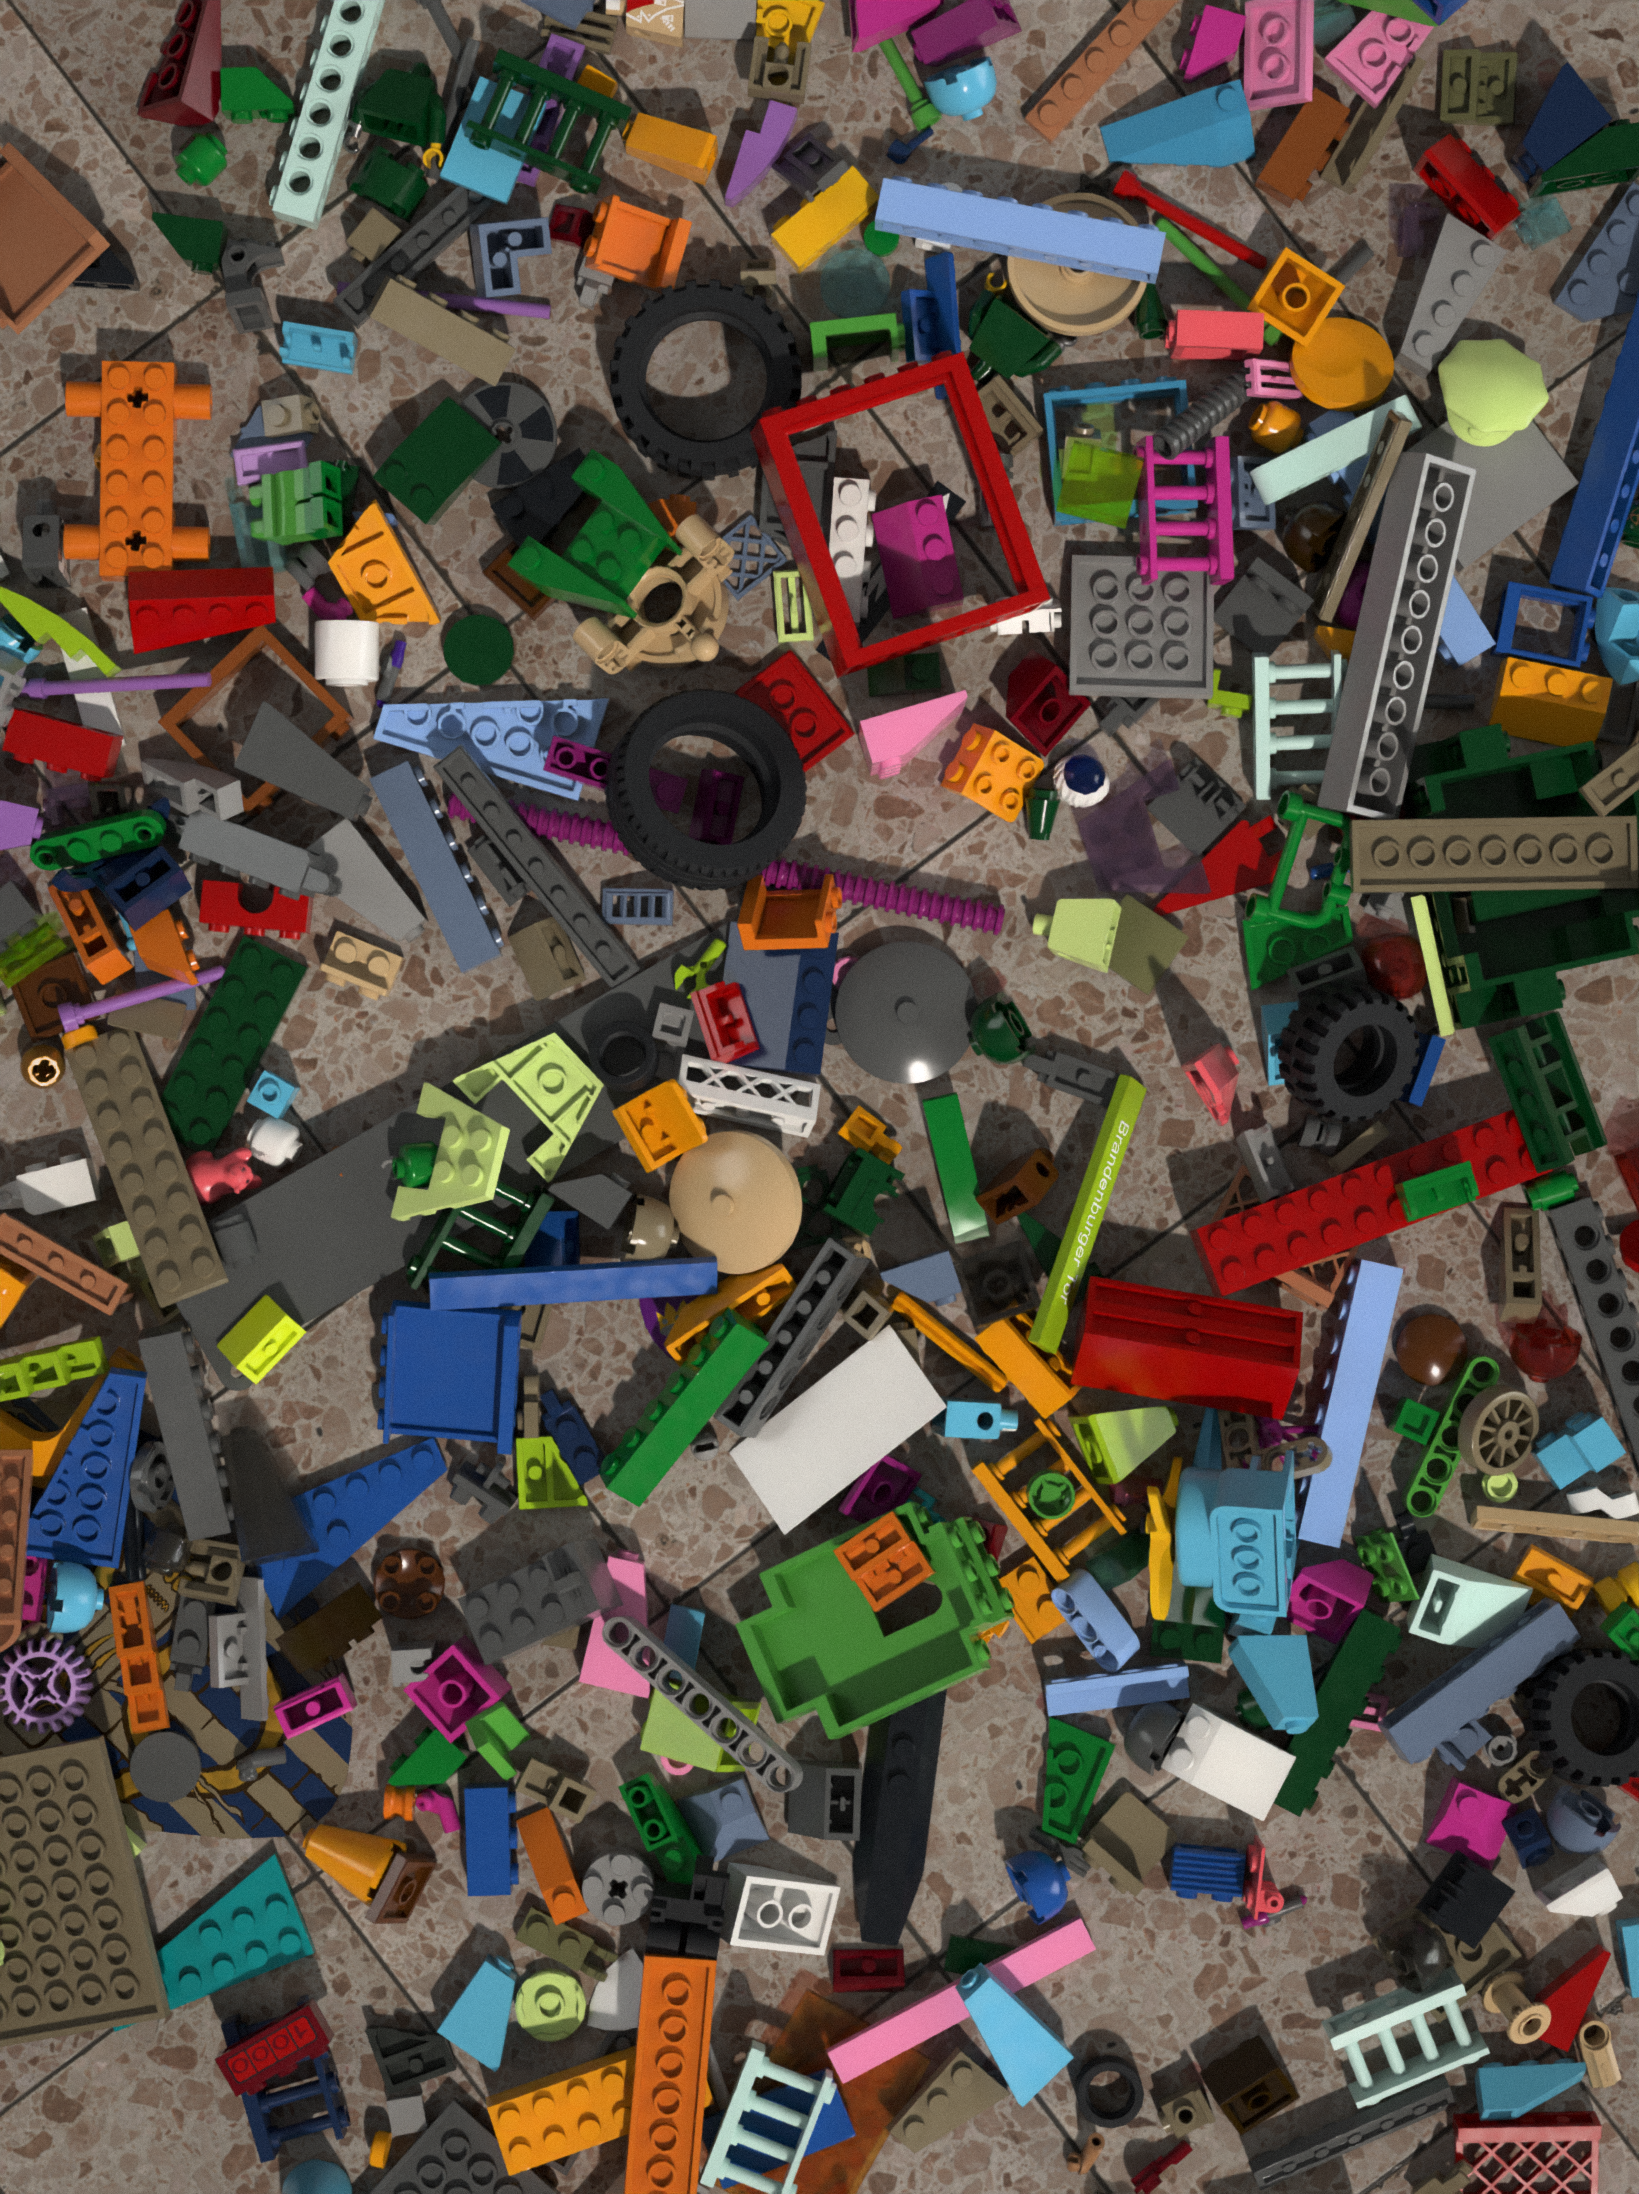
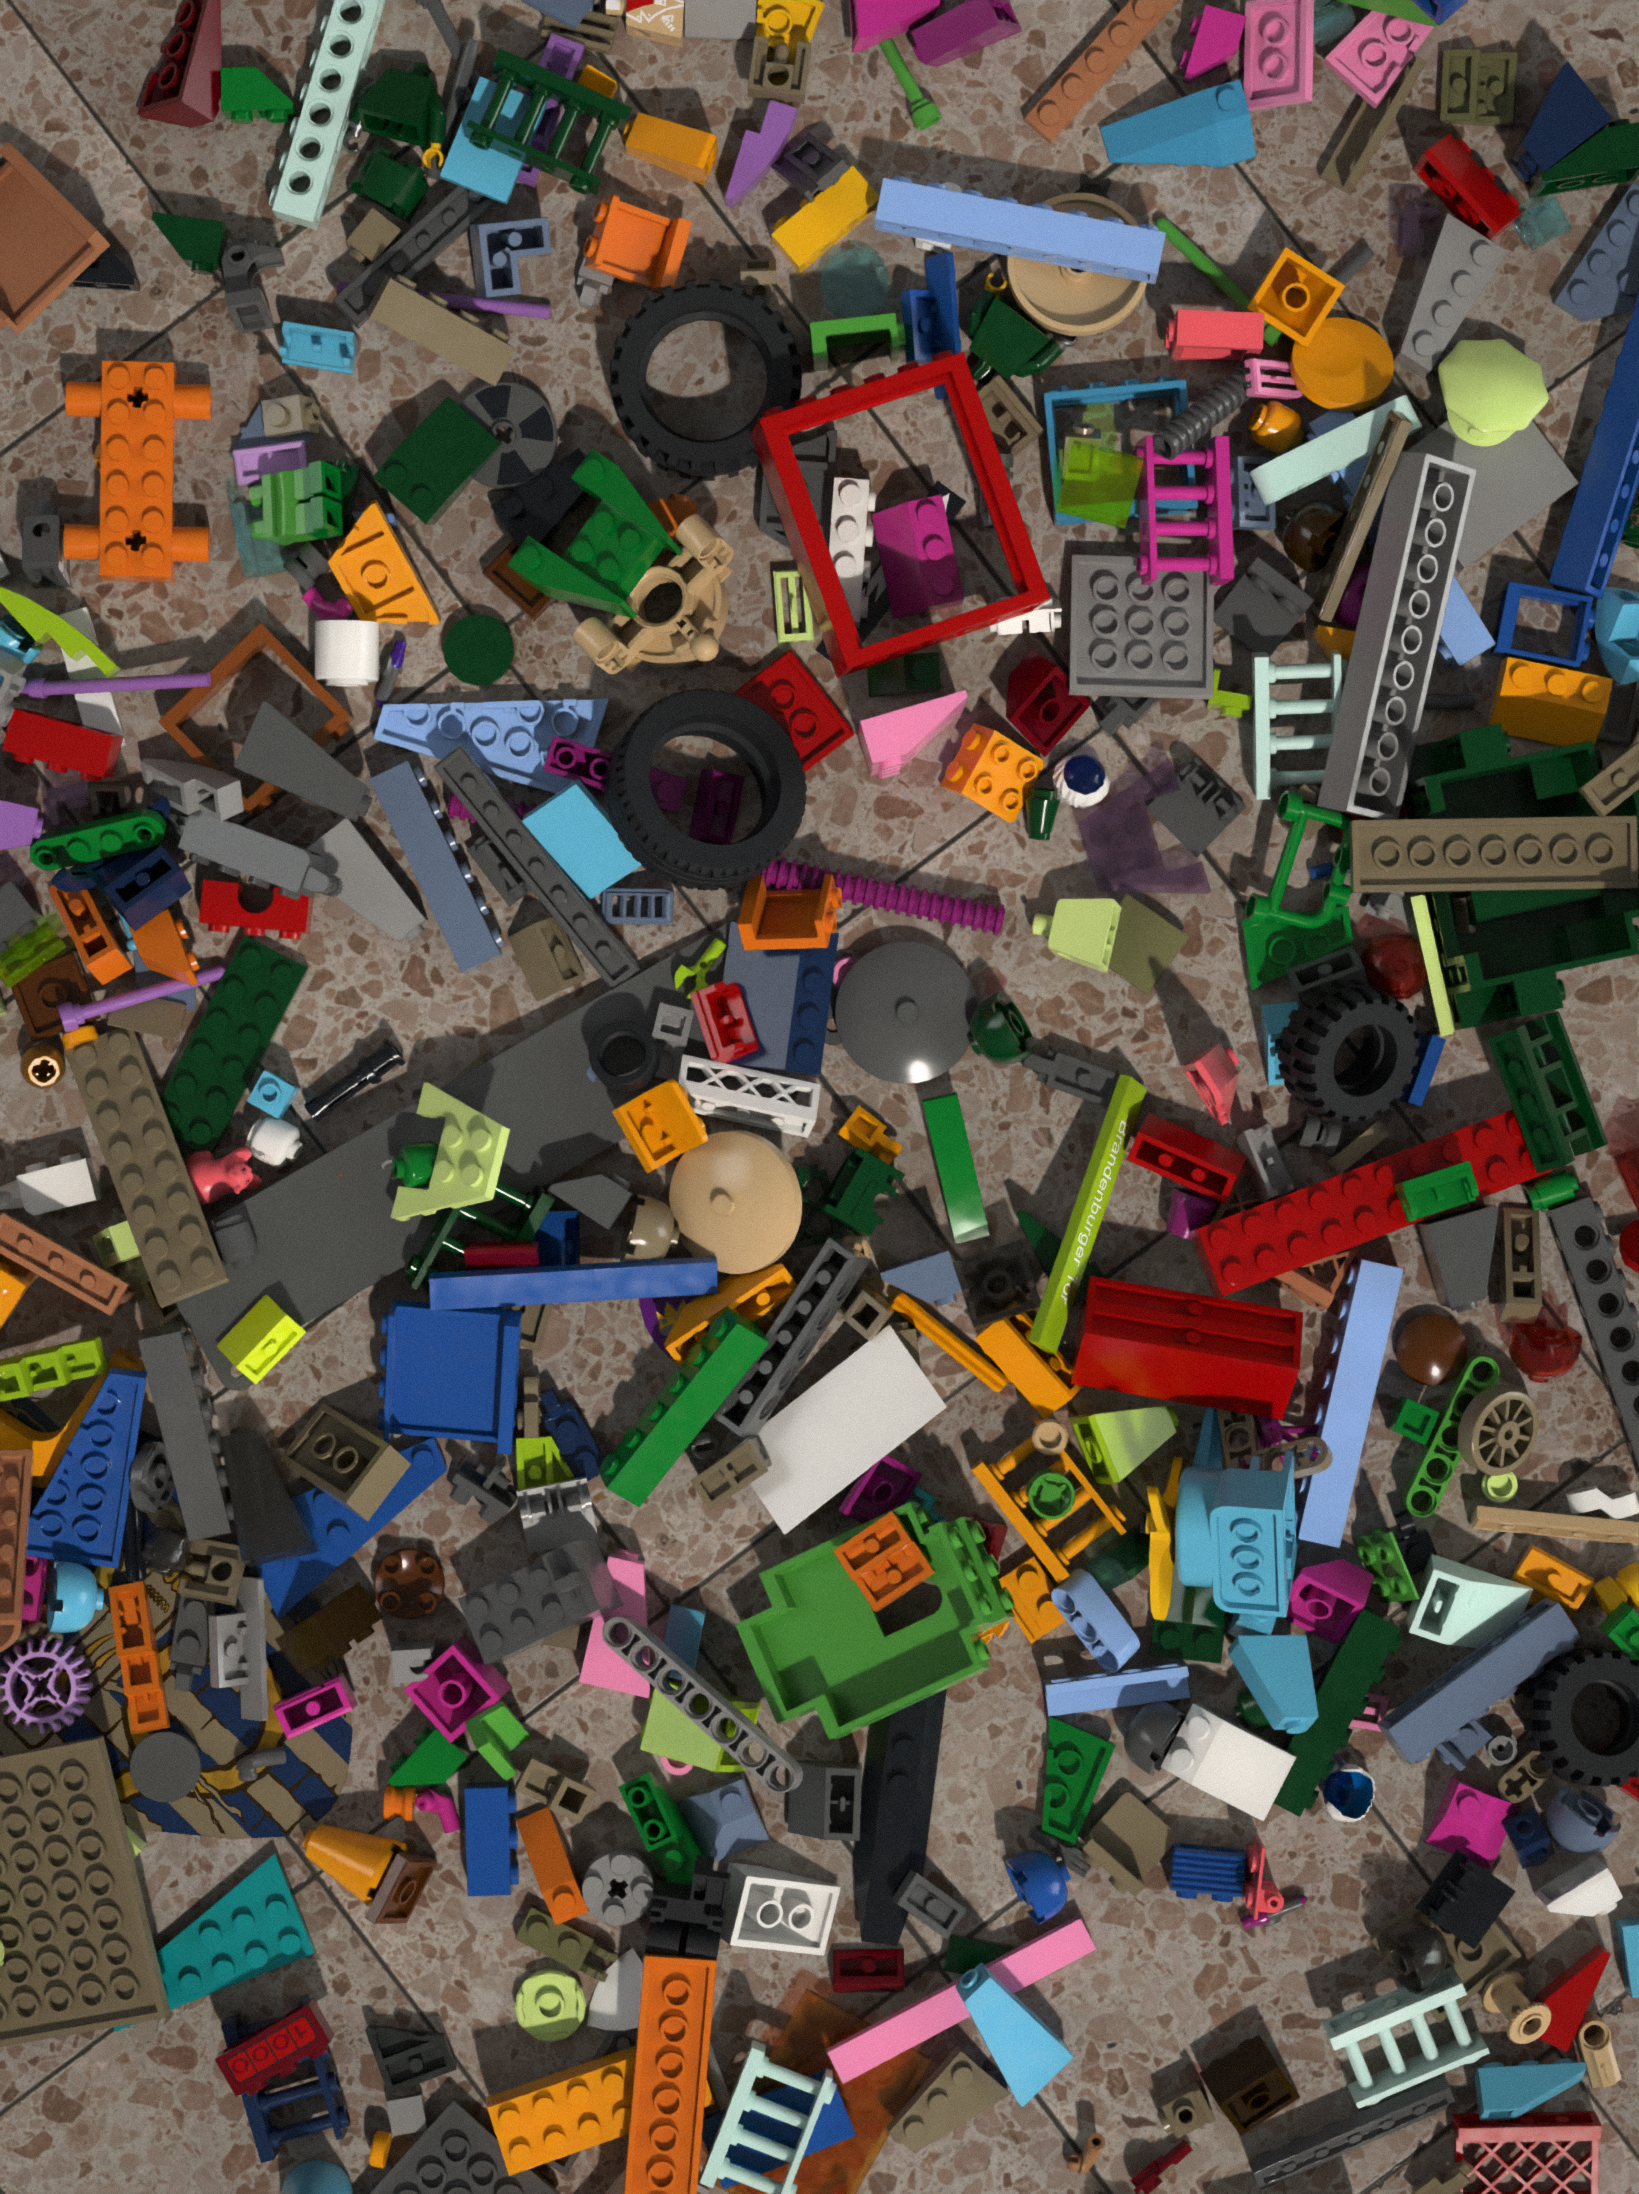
(197, 604): red wedge -> none
(200, 159): green head -> none
(345, 1461): none -> dark tan slope
(362, 965): tan bracket -> none
(367, 1071): none -> black pin
(482, 2012): medium azure slope -> none
(501, 1254): none -> dark red slope
(550, 1084): yellowish green wing -> none
(557, 1514): none -> light grey hinge
(571, 225): dark red slope -> none
(581, 839): none -> medium azure tile
(731, 1474): none -> dark tan hinge
(750, 521): sand blue window -> none
(880, 242): green tile -> none
(900, 152): dark blue hand -> none
(929, 1904): none -> dark grey plate
(961, 1417): medium azure torso -> none
(963, 88): medium azure cylinder -> none
(1032, 1175): reddish brown torso -> none
(1049, 1437): none -> tan tile
(1126, 2113): black tyre -> none
(1131, 188): red piece -> none
(1133, 1489): cone -> none
(1150, 316): dark green cone -> none
(1186, 1157): none -> red brick
(1188, 1211): none -> magenta piece
(1231, 867): red flag -> none
(1304, 149): dark orange brick -> none
(1348, 1793): none -> clear blue hair
(1460, 1254): none -> dark grey slope
(1576, 1449): medium azure brick -> none

